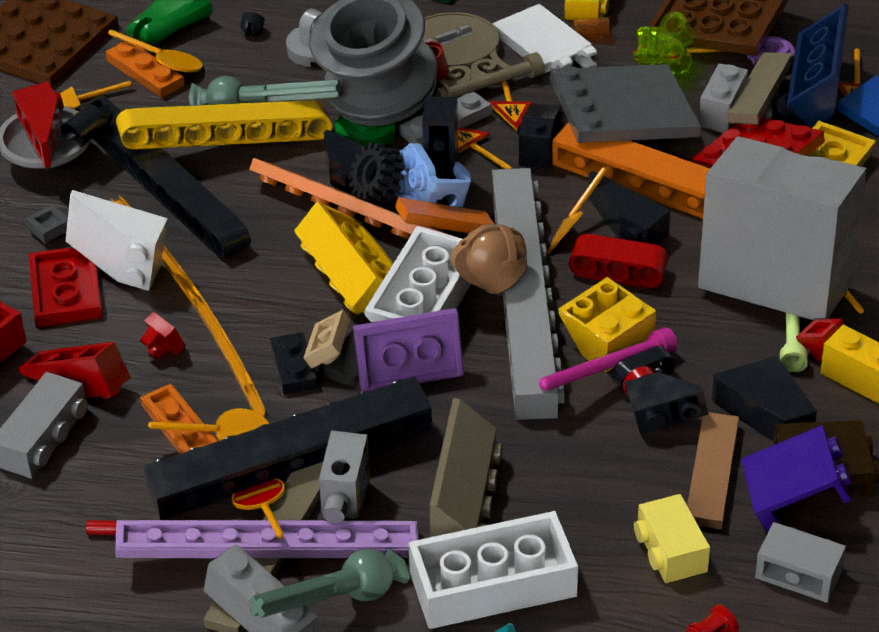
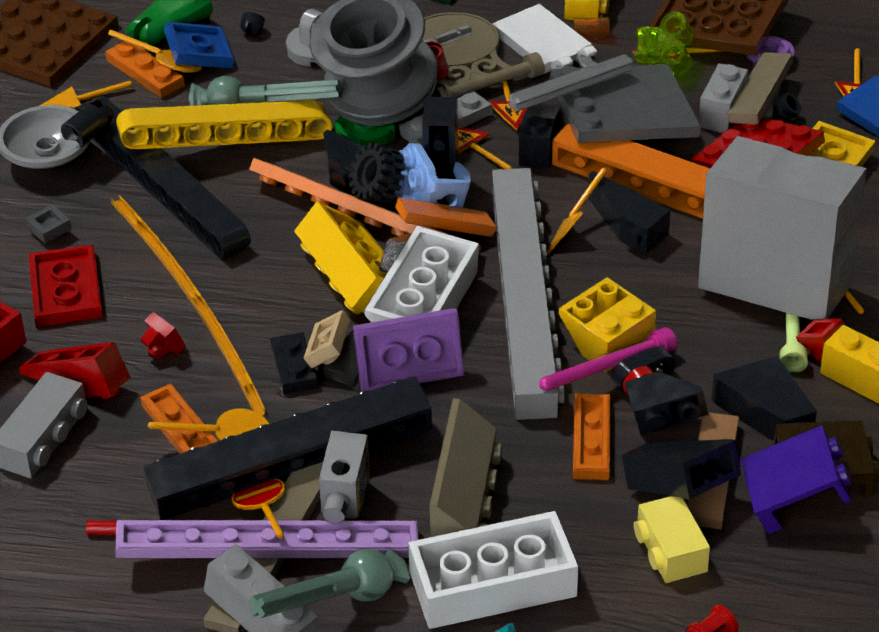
(40, 116): red slope -> none
(117, 238): white slope -> none
(198, 45): none -> blue tile
(392, 251): none -> clear smoke tile
(491, 257): medium nougat helmet -> none
(570, 82): none -> light grey axle
(591, 436): none -> orange tile
(619, 260): red beam -> none
(681, 467): none -> black slope
(800, 562): light grey brick -> none
(818, 68): dark blue slope -> none

